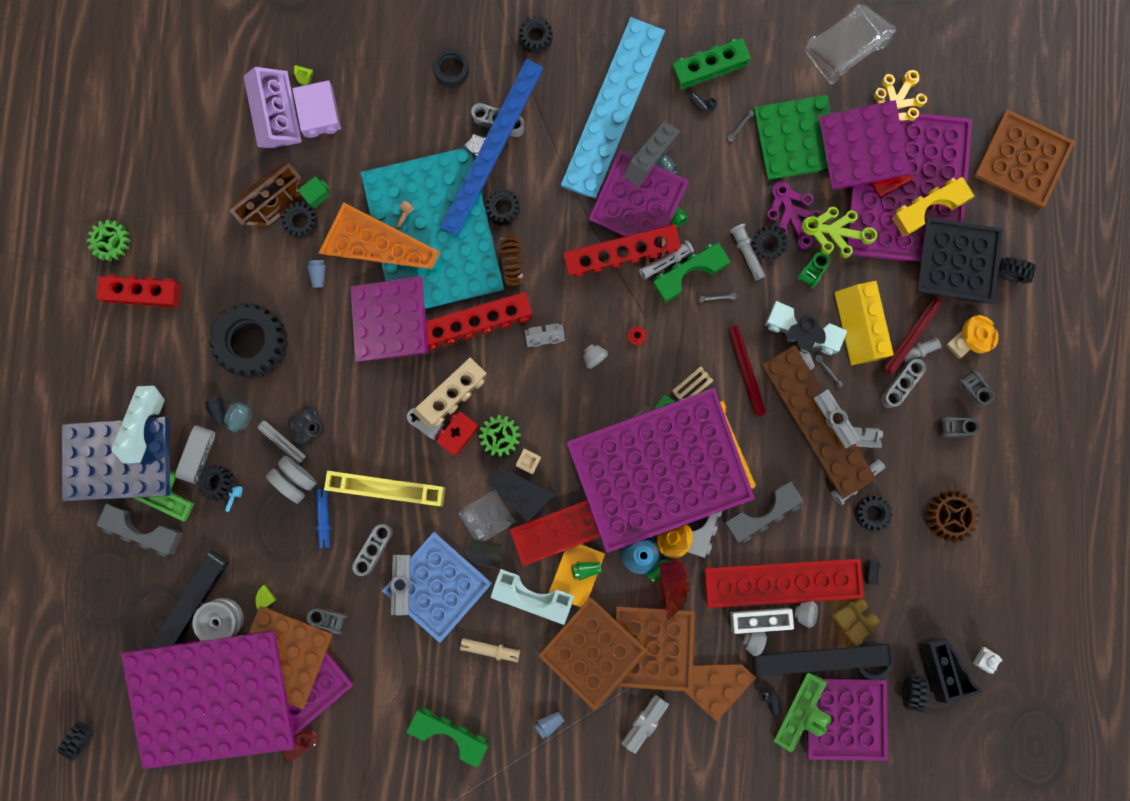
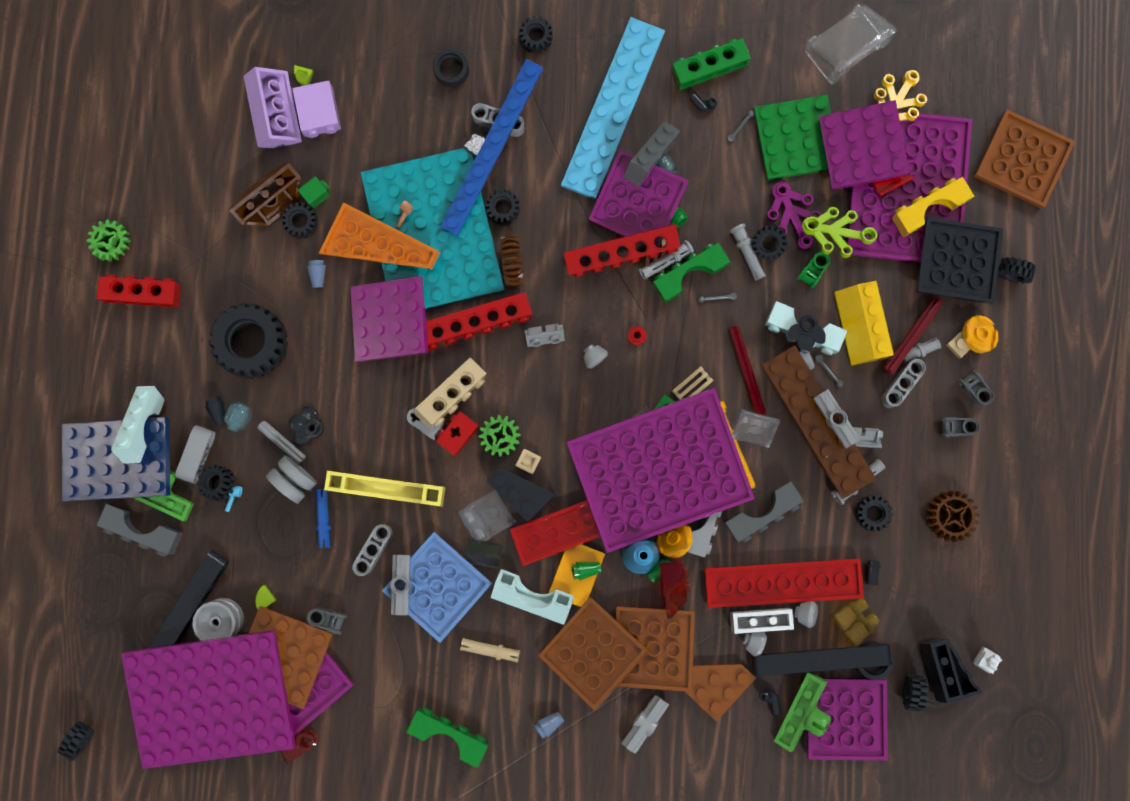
(754, 428): none -> clear slope

